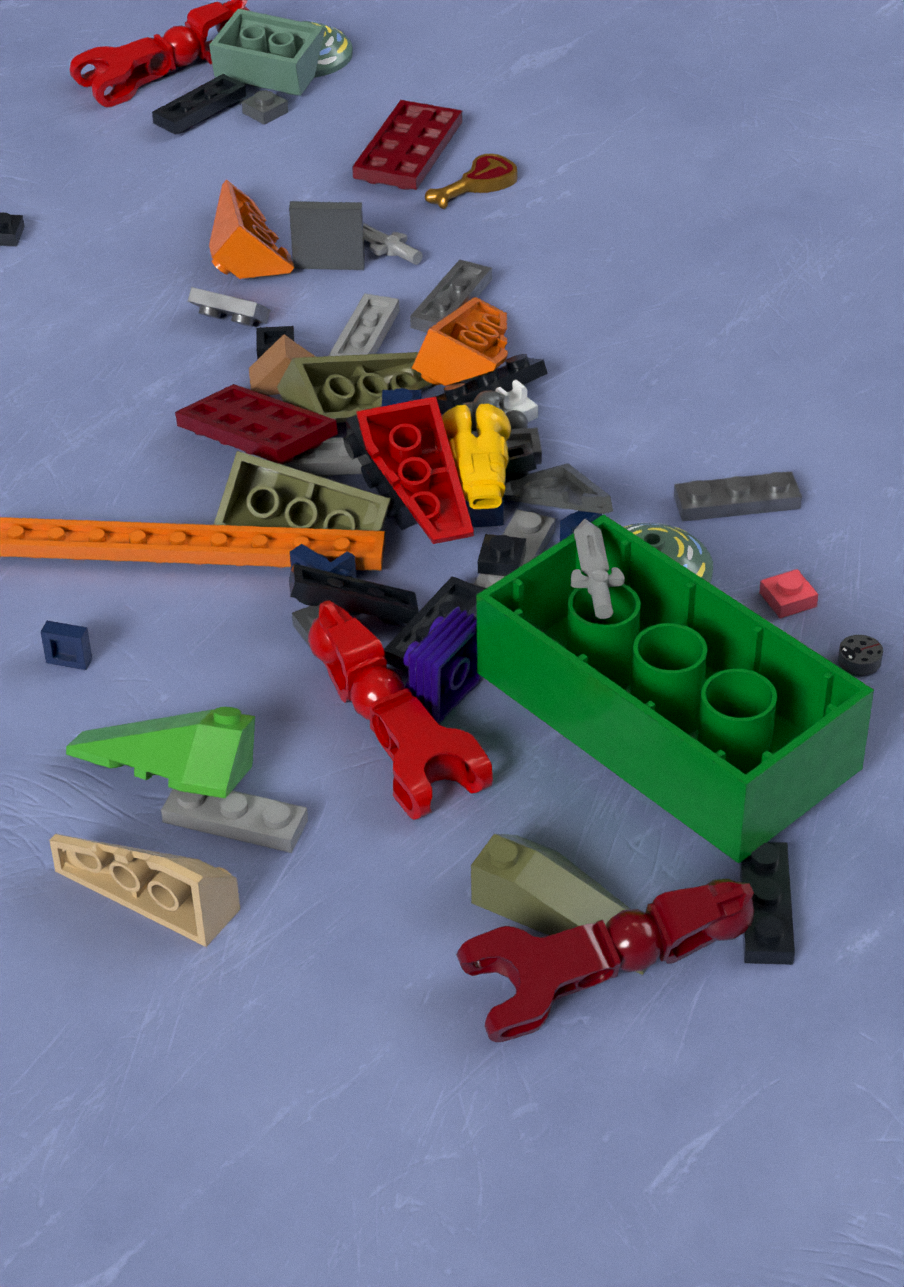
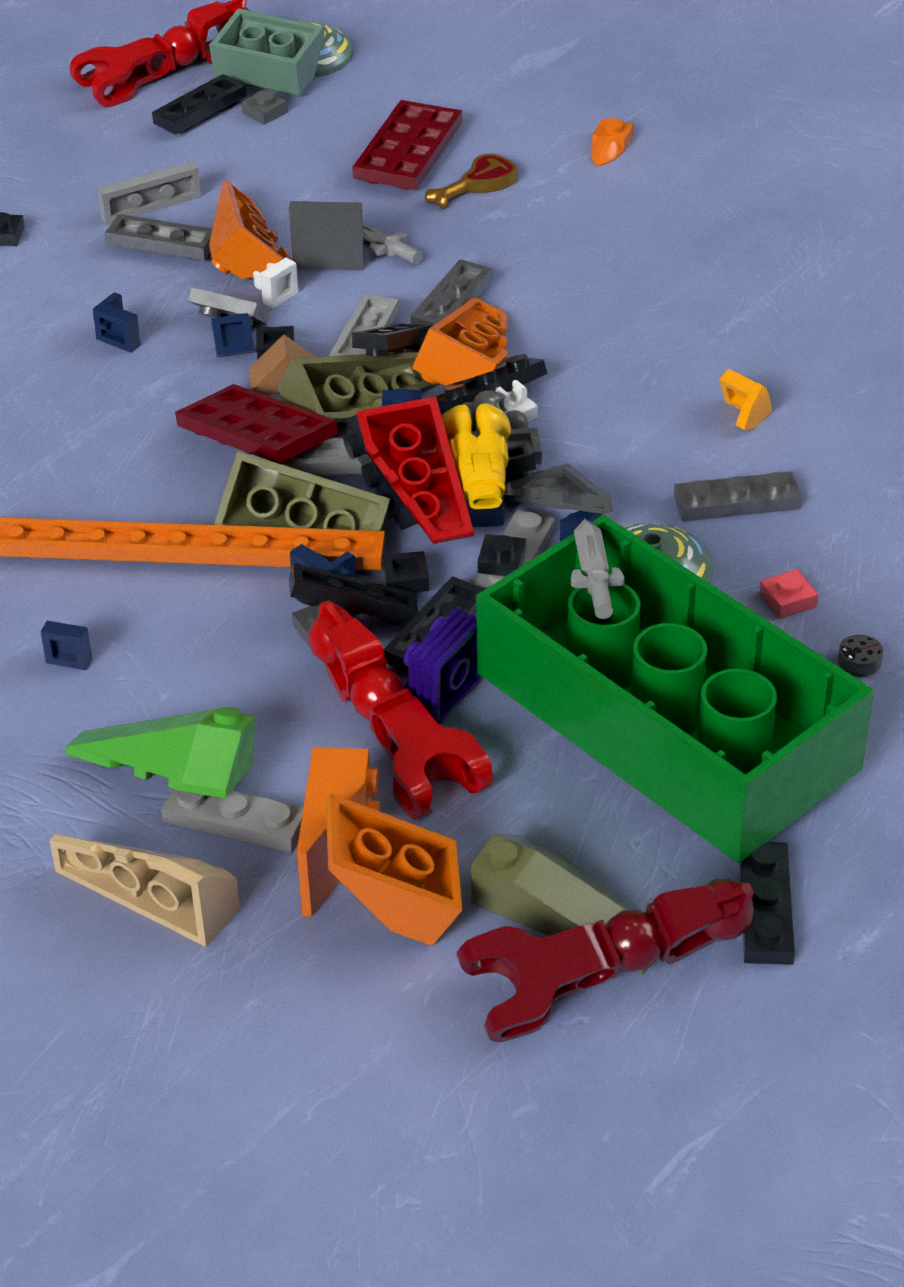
(116, 325): none -> dark blue bracket
(150, 192): none -> light grey plate
(159, 237): none -> flat silver plate
(232, 335): none -> dark blue plate
(277, 282): none -> white tile
(338, 772): none -> orange slope
(390, 338): none -> black plate
(394, 869): none -> orange slope
(406, 571): none -> black plate
(610, 140): none -> orange plate
(746, 396): none -> light orange tile

